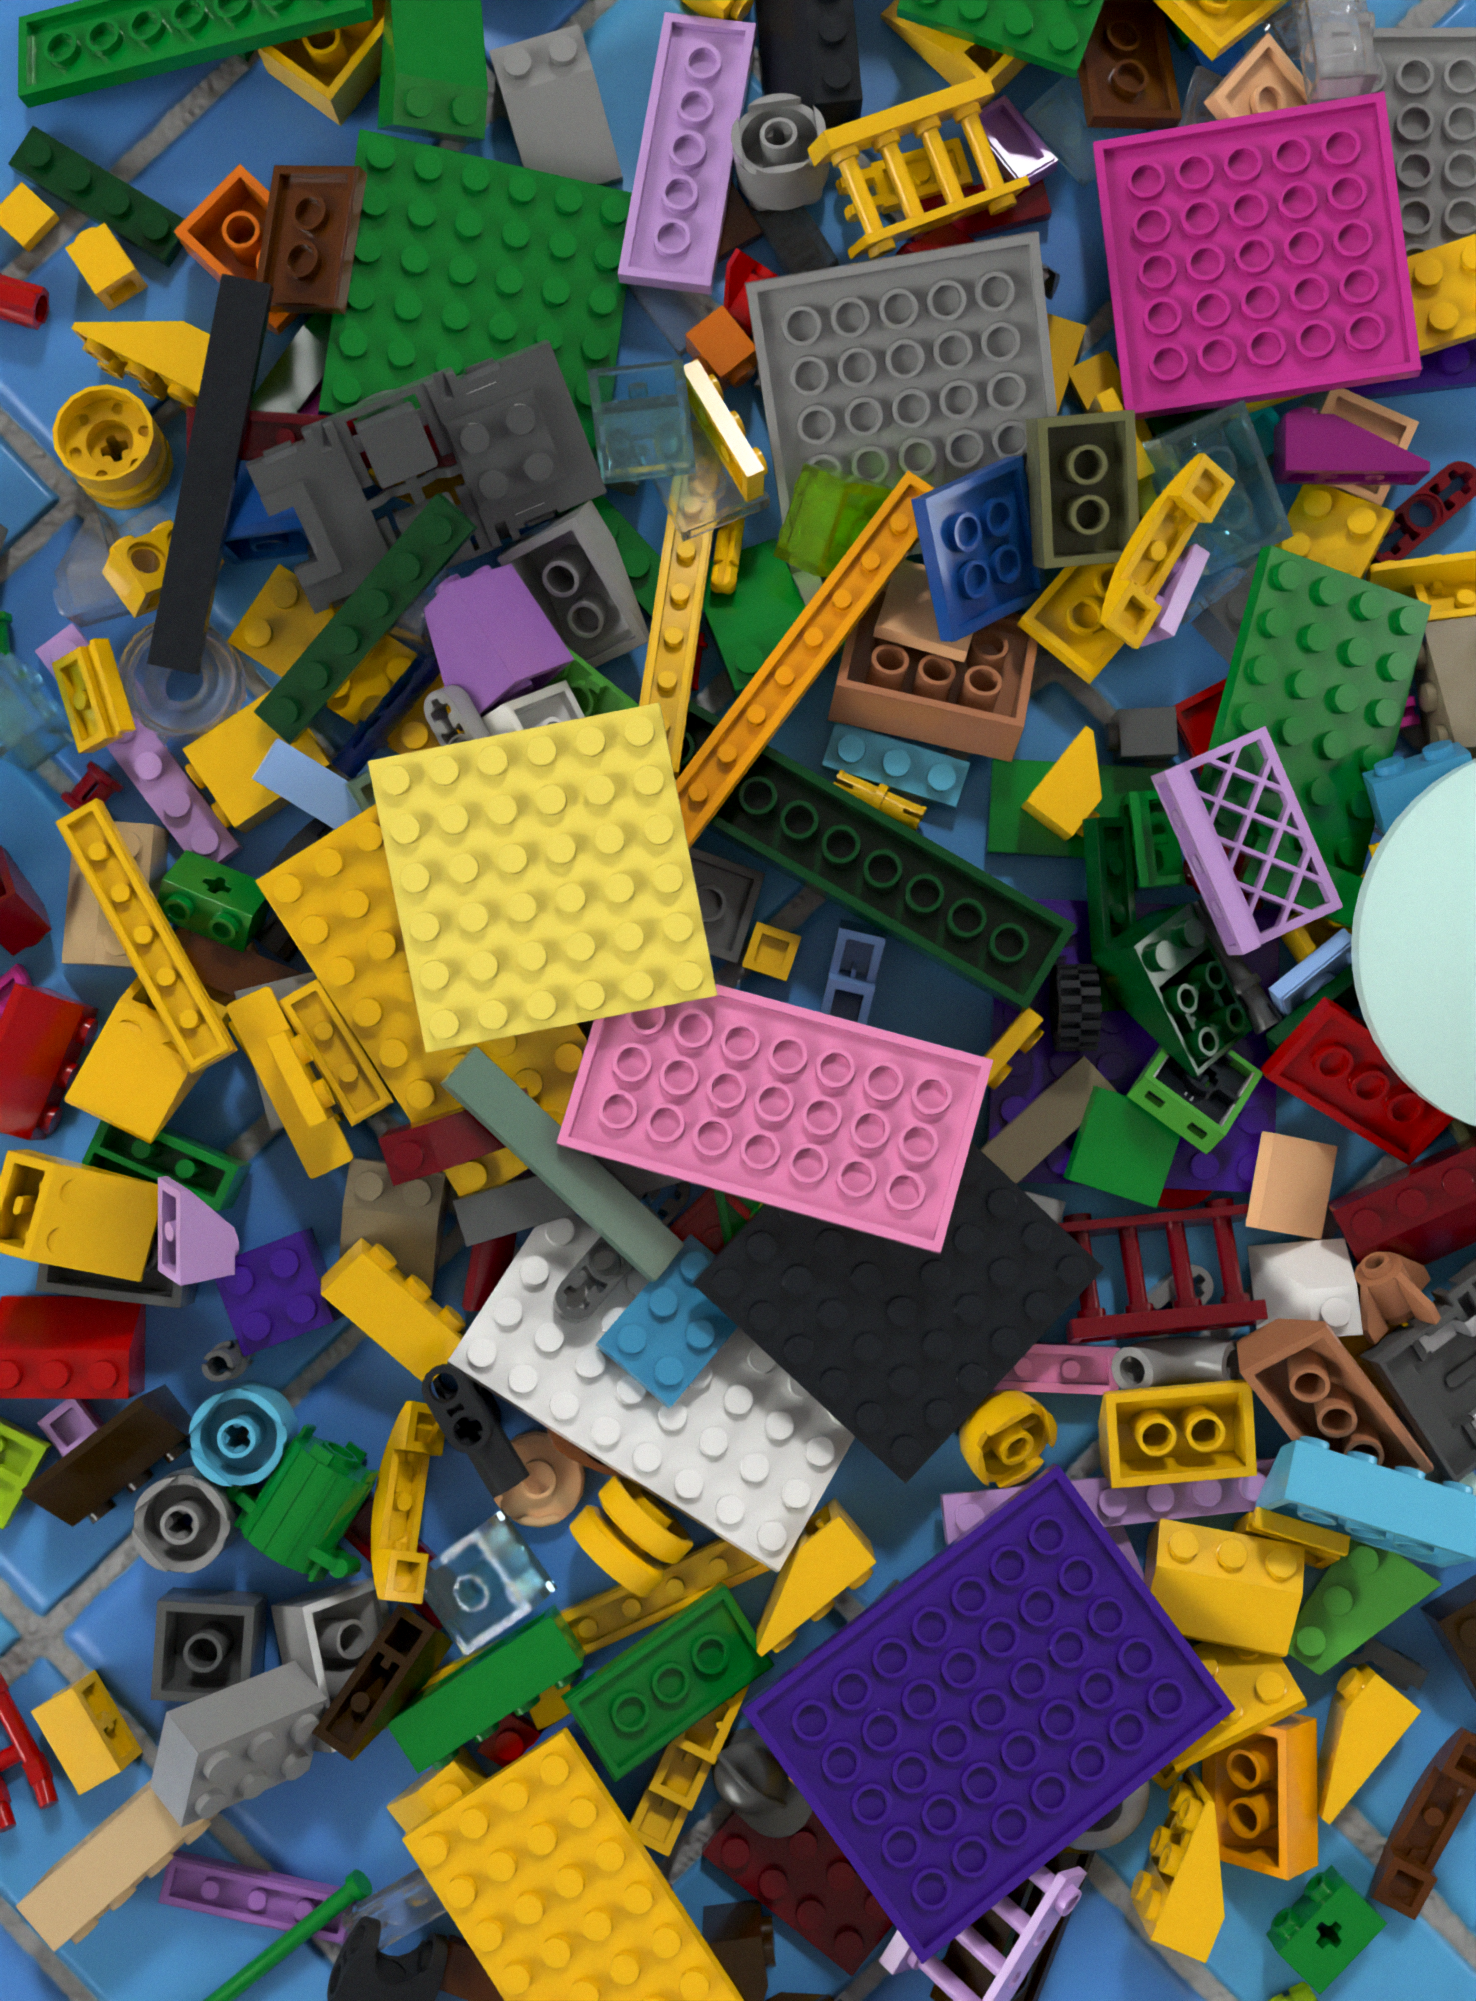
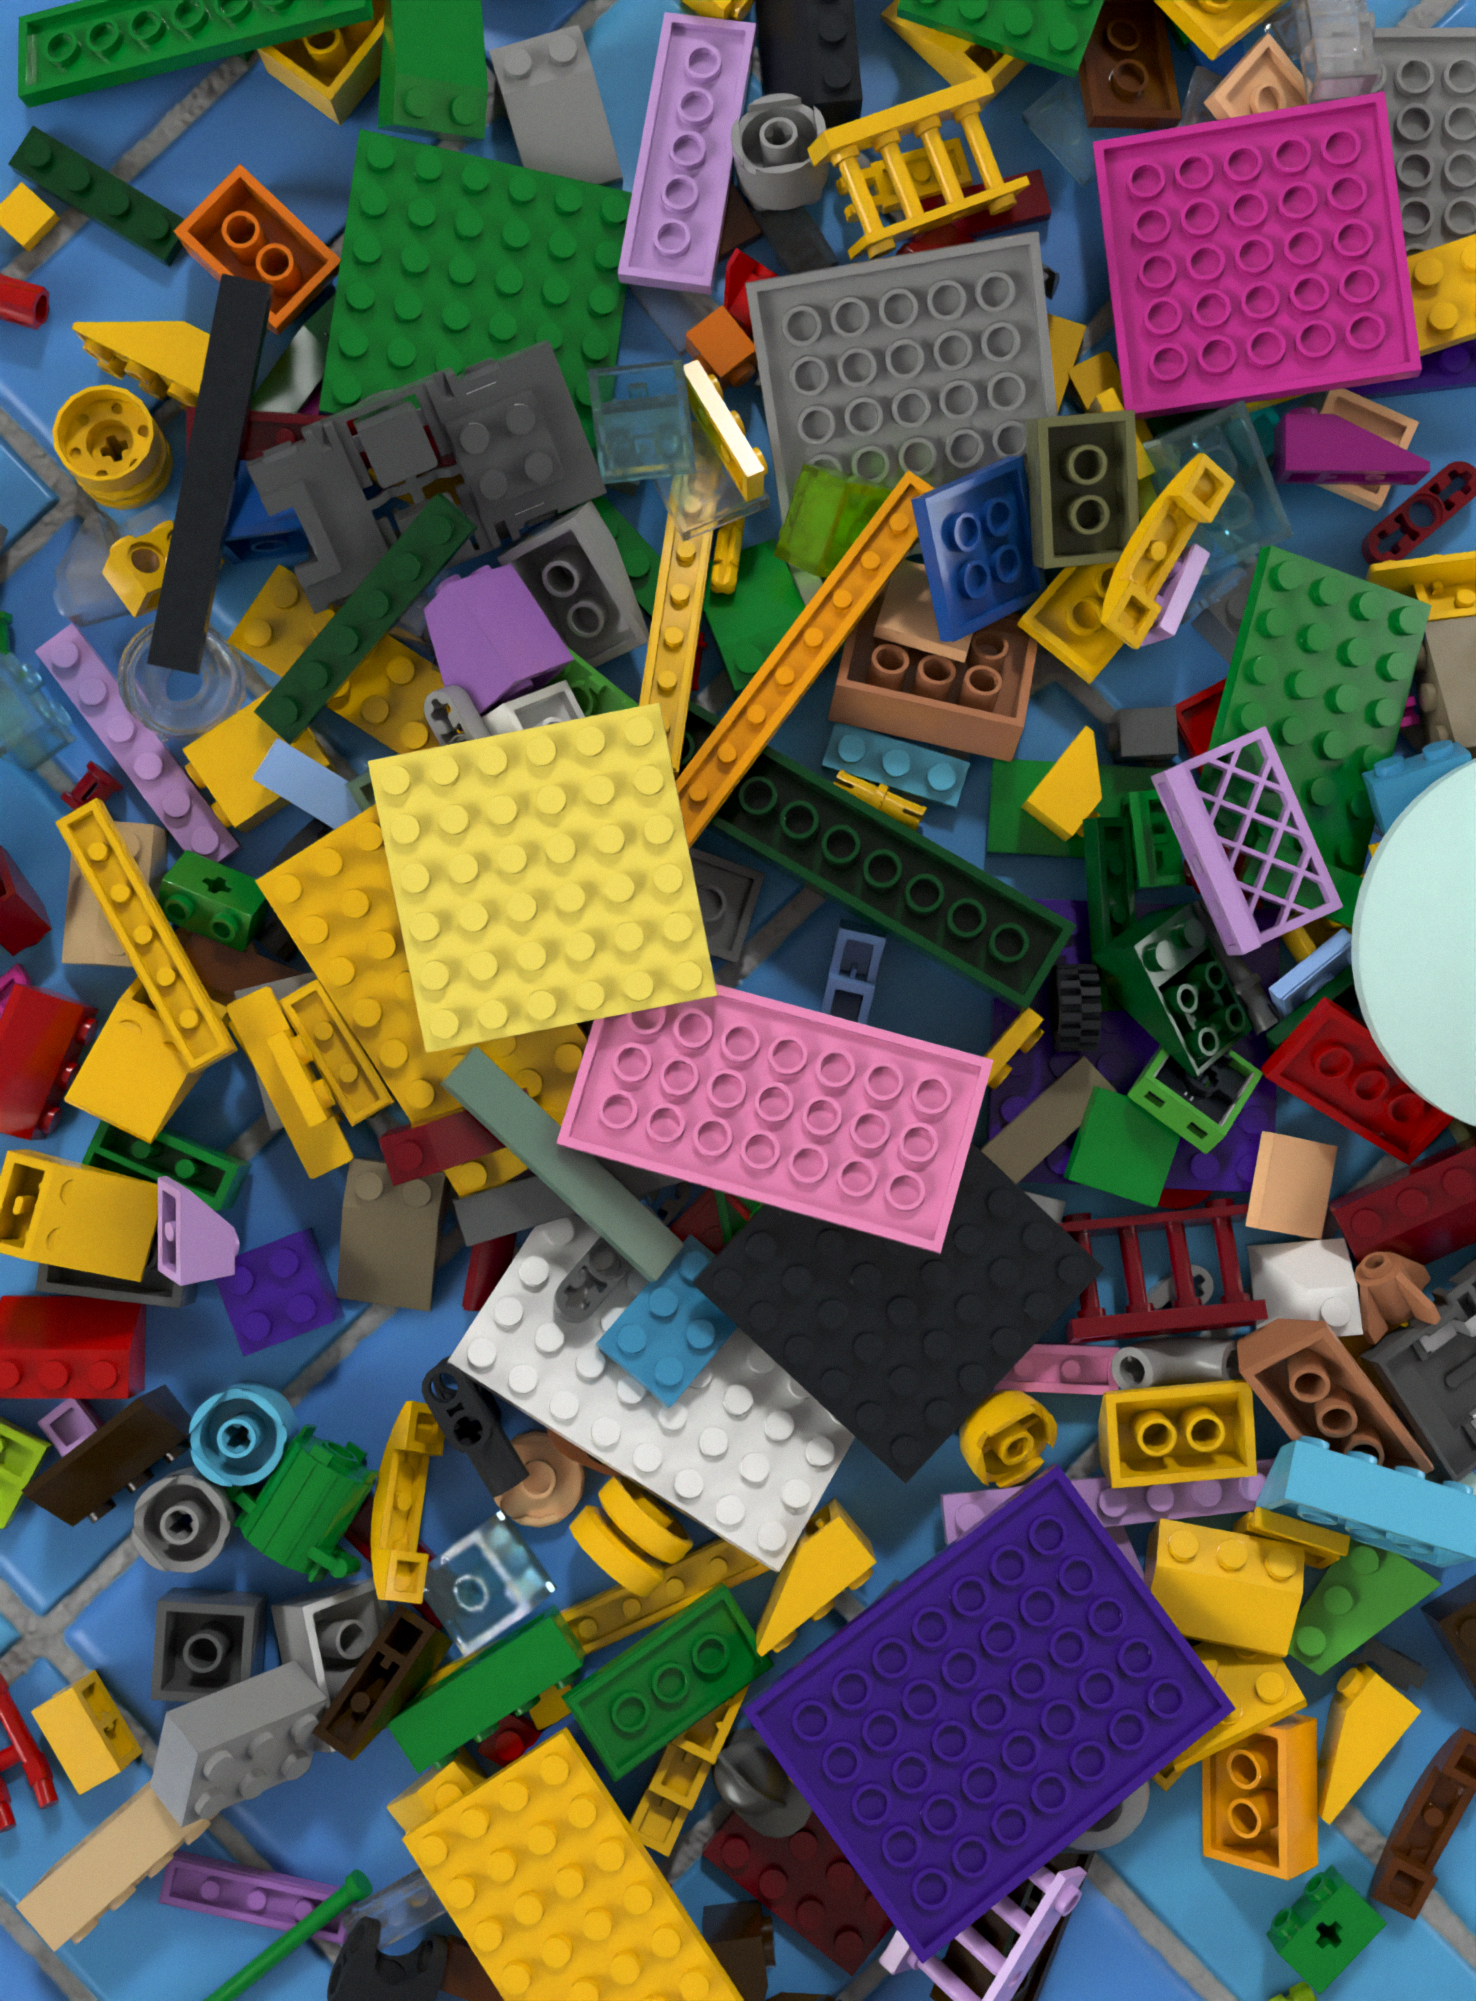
(93, 695): yellow plate -> none
(105, 266): yellow brick -> none
(226, 1361): dark grey pin -> none
(311, 237): reddish brown tile -> none
(386, 716): clear blue pin -> none
(393, 1308): yellow brick -> none
(771, 951): yellow plate -> none
(1015, 143): medium lavender tile -> none
(1182, 1884): yellow slope -> none
(1336, 528): yellow plate -> none

